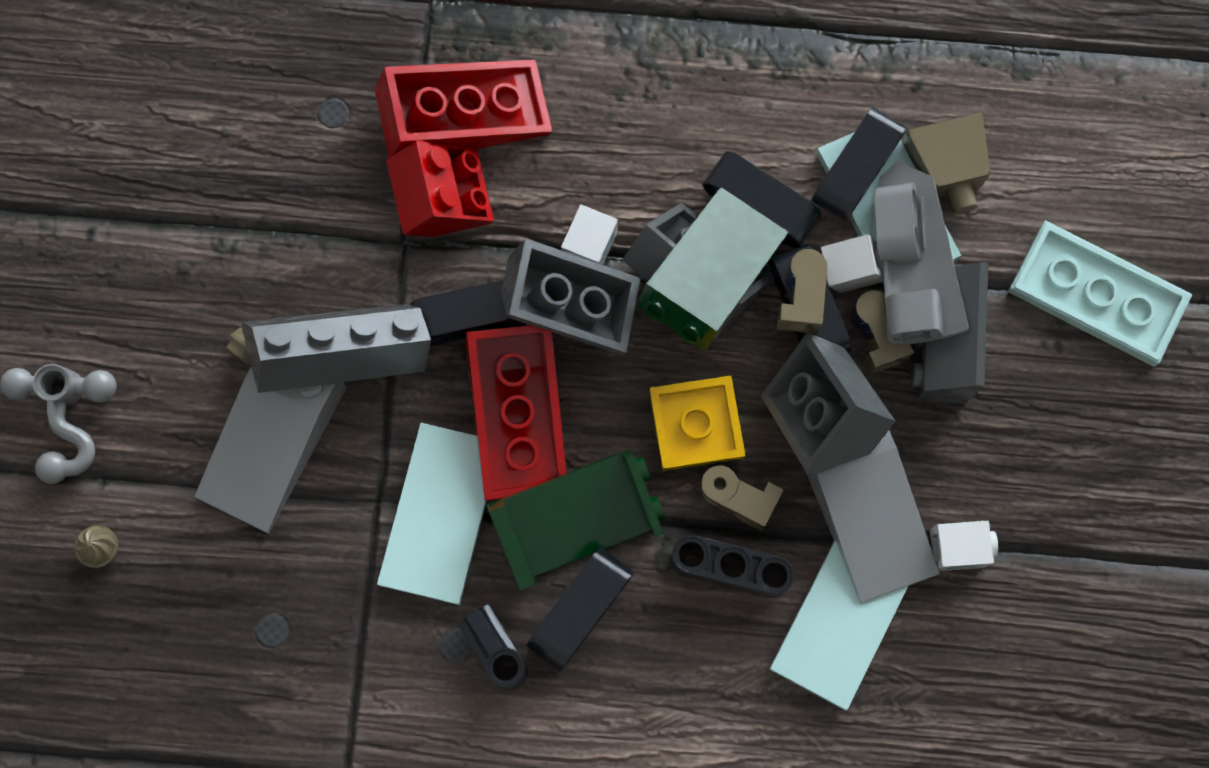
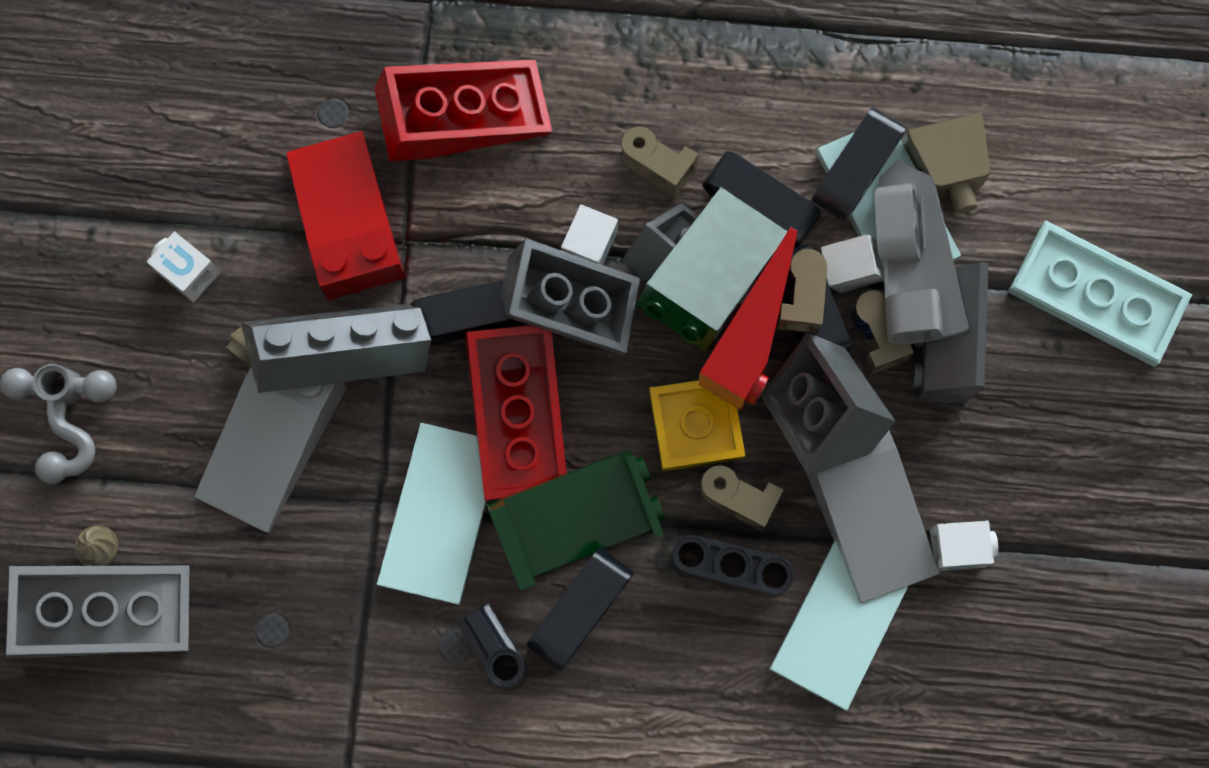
(96, 610): none -> light grey slope
(183, 266): none -> white brick
(344, 216): none -> red slope
(439, 189): red slope -> none
(656, 161): none -> dark tan leg
(741, 356): none -> red slope

